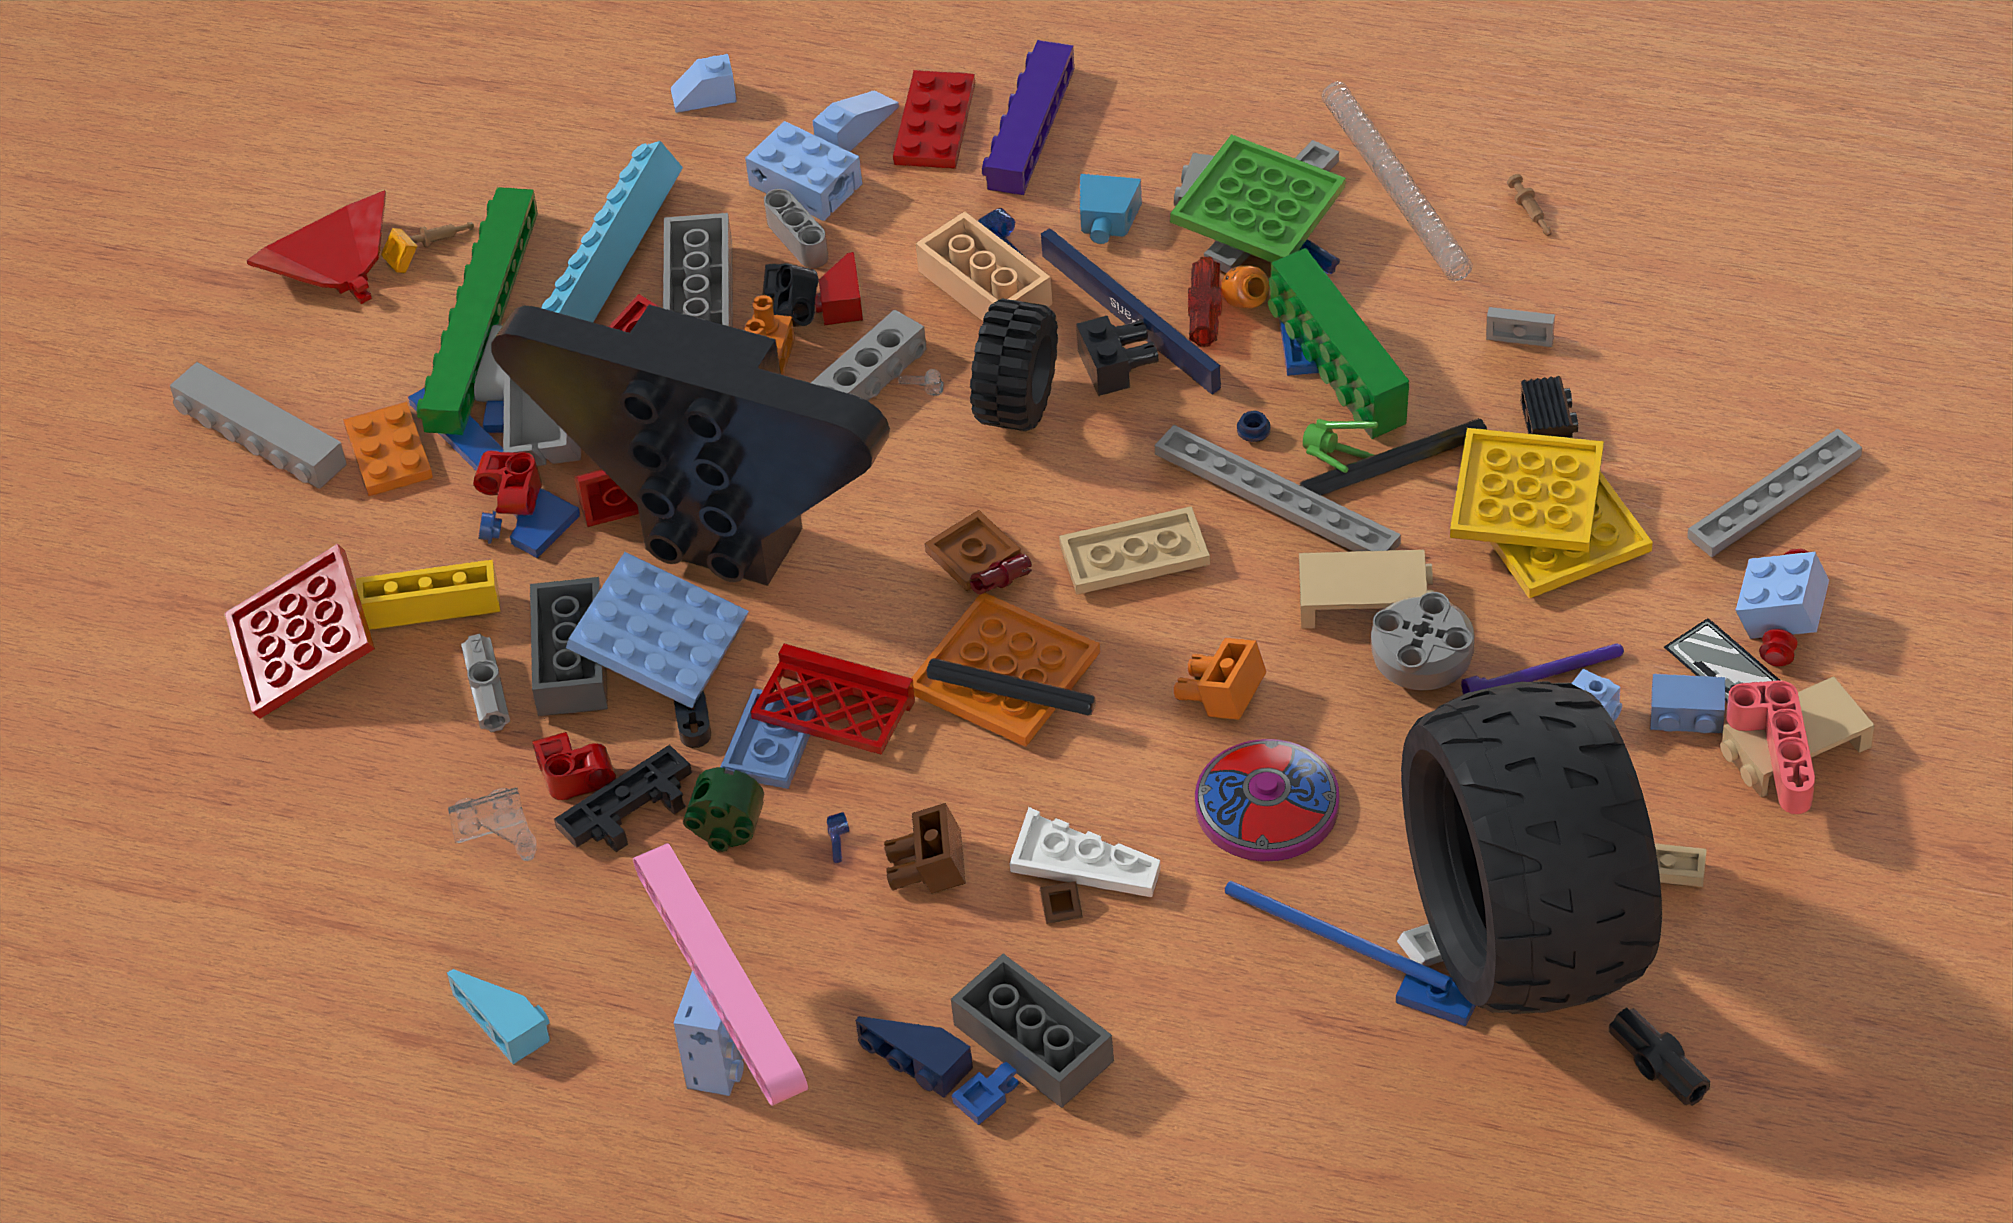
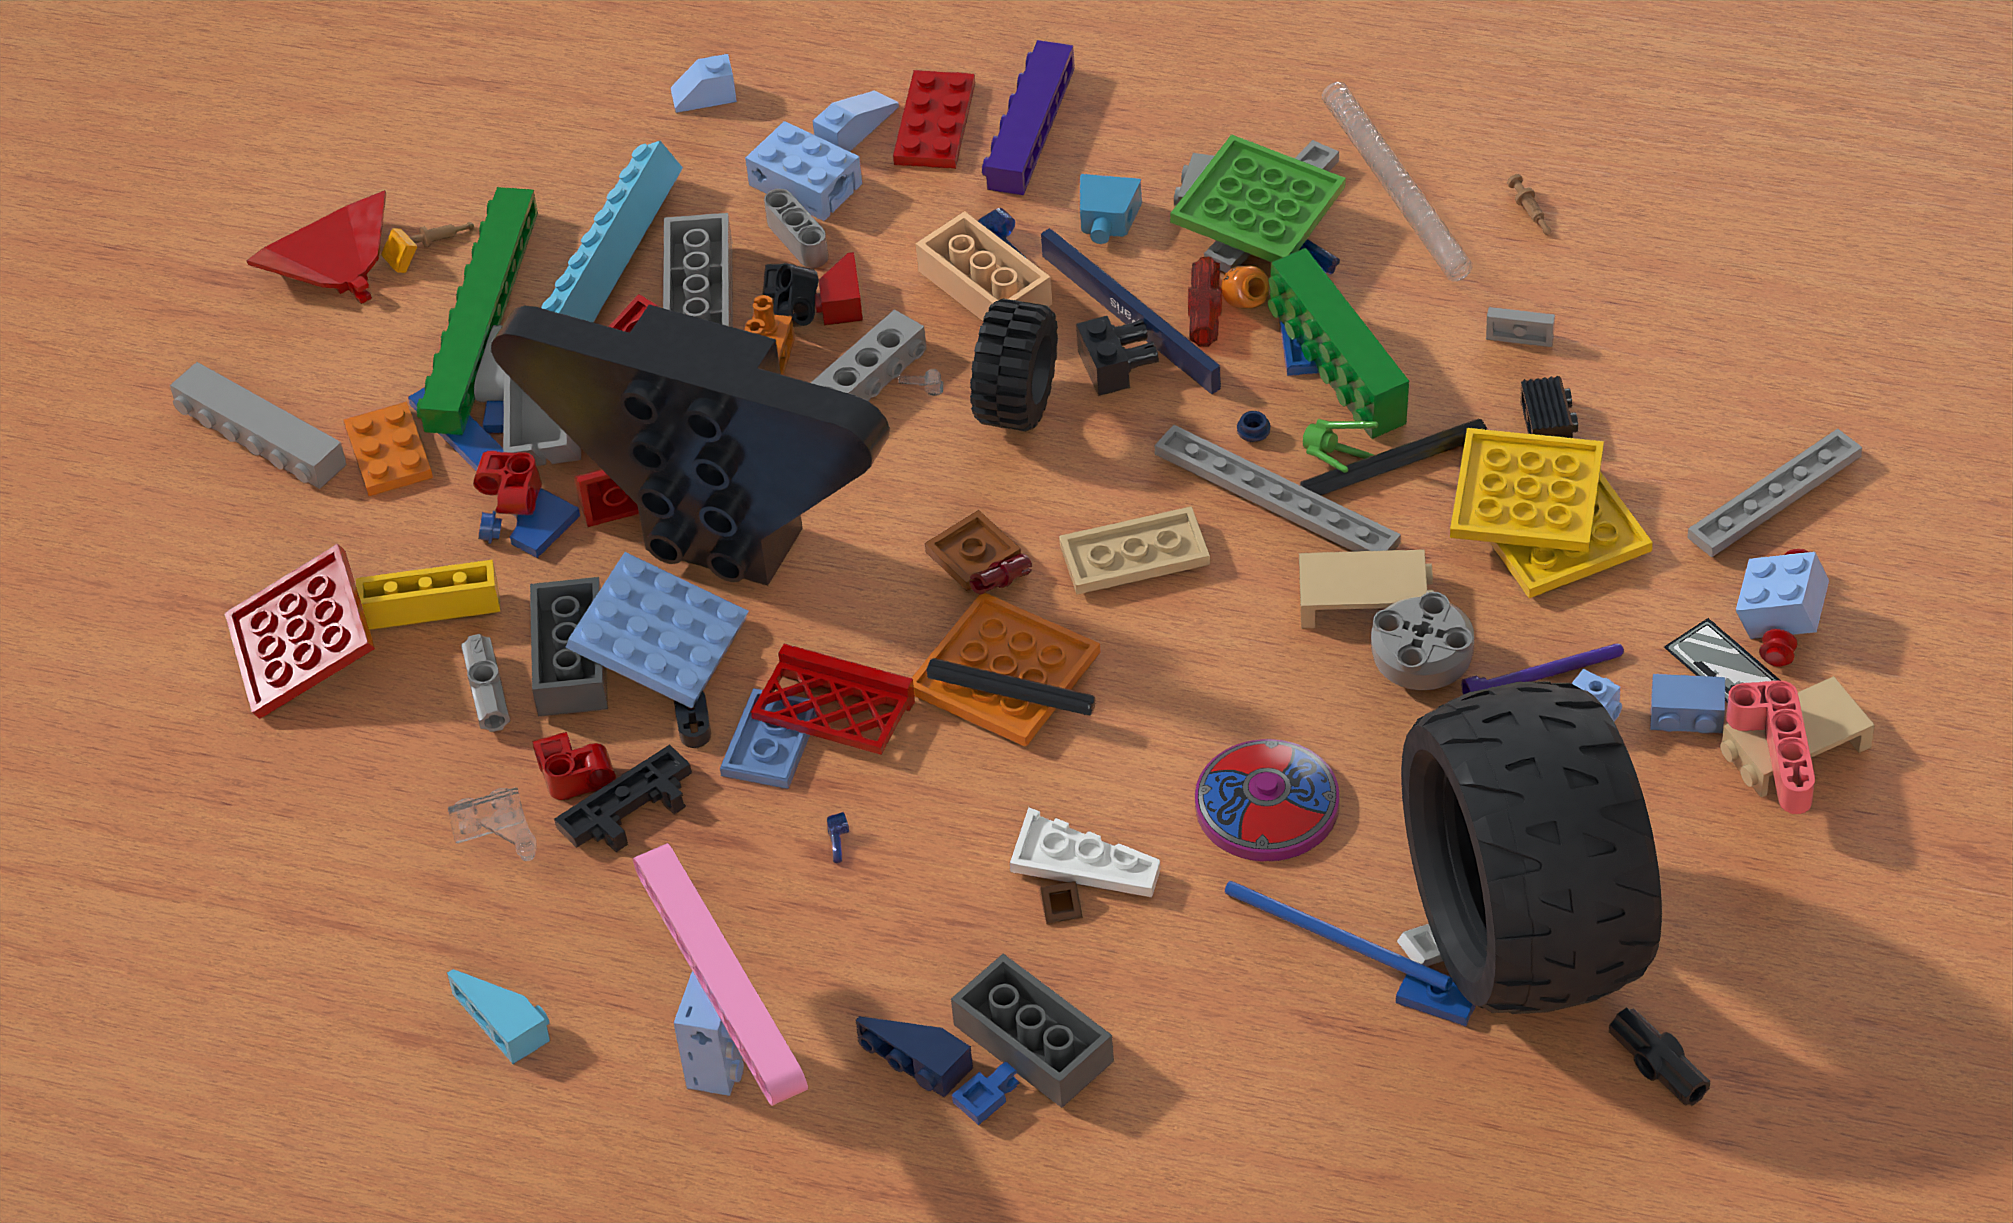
(724, 808): dark green brick -> none
(937, 852): reddish brown brick -> none
(1226, 679): orange brick -> none
(1681, 864): tan plate -> none

